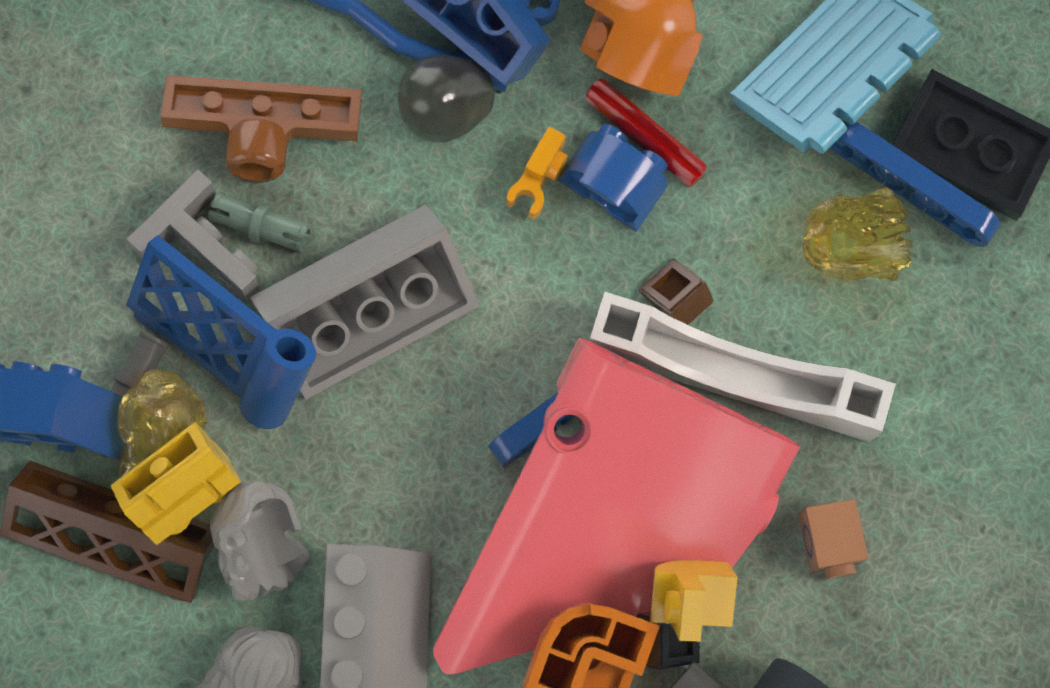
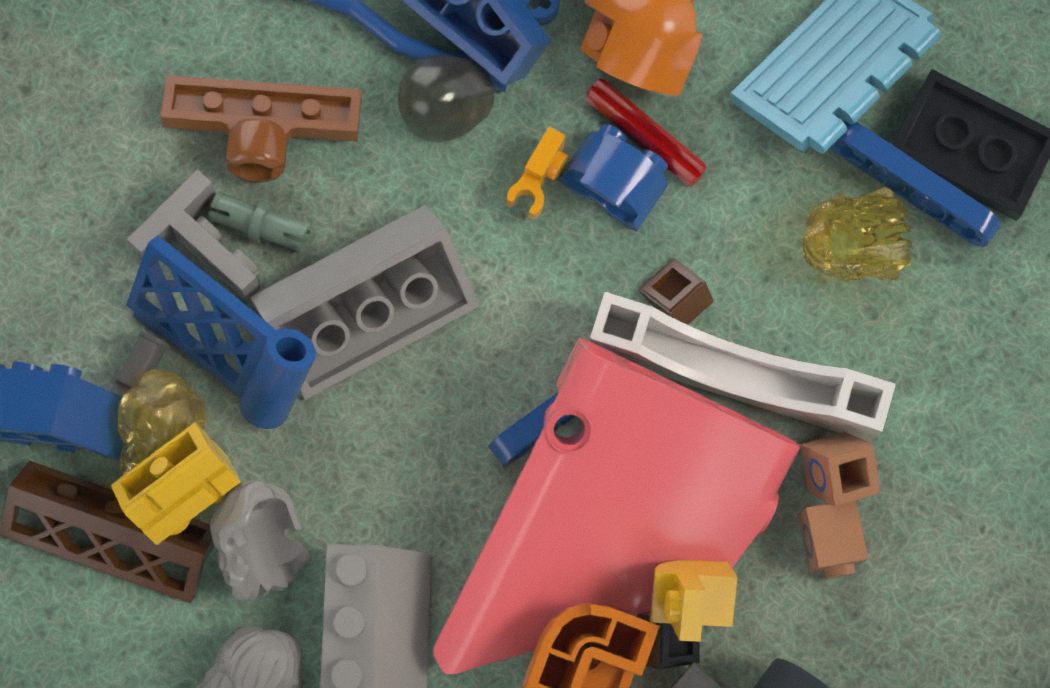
(840, 468): none -> nougat brick

